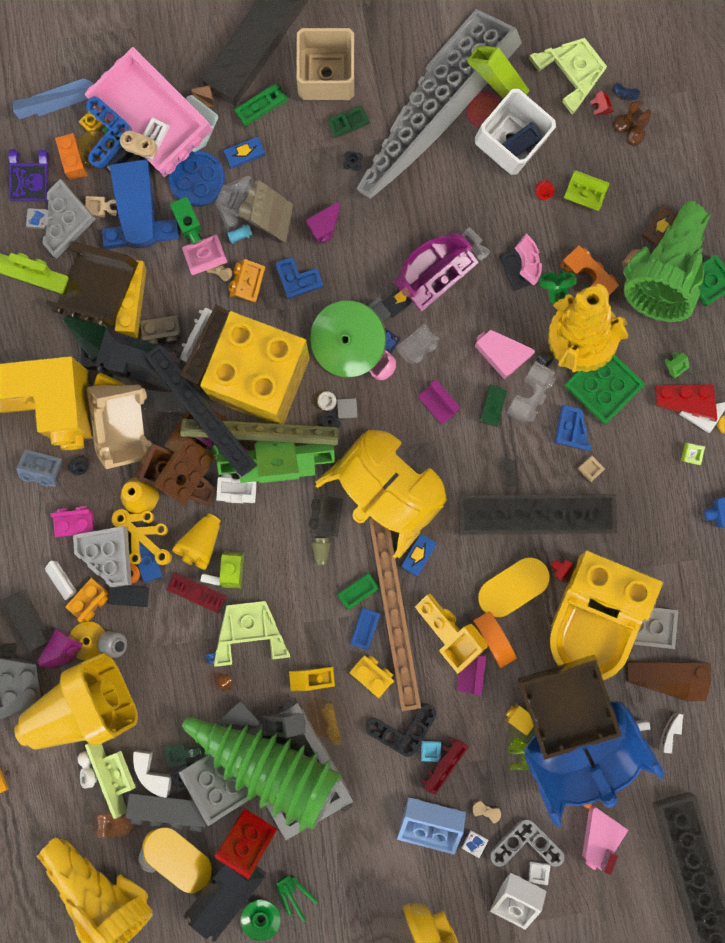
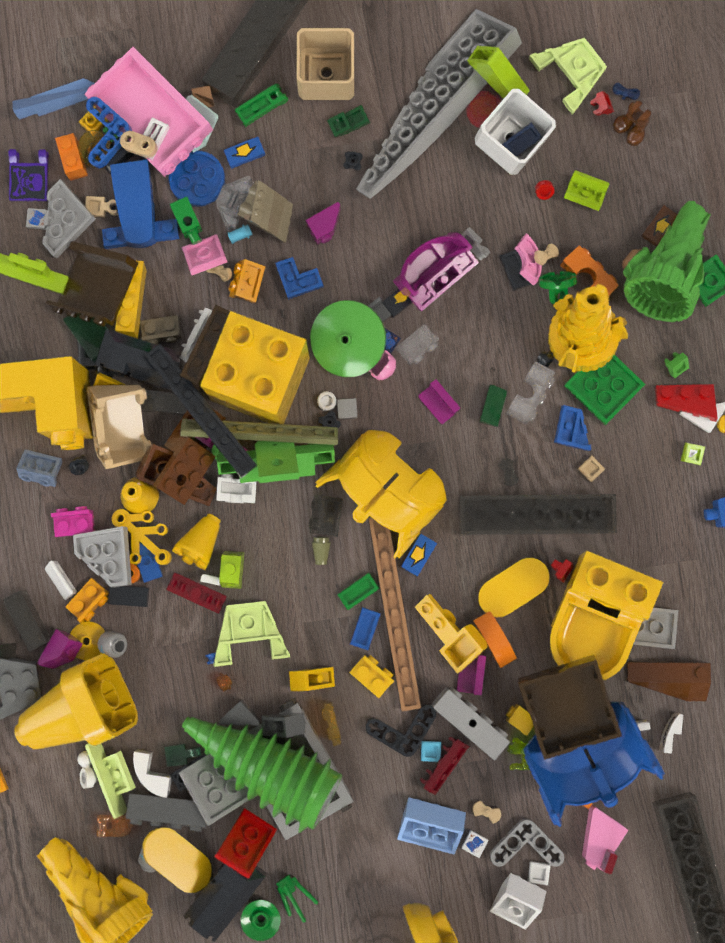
(480, 731): none -> light grey brick
(502, 352): bright pink slope -> none
(542, 256): none -> tan piece

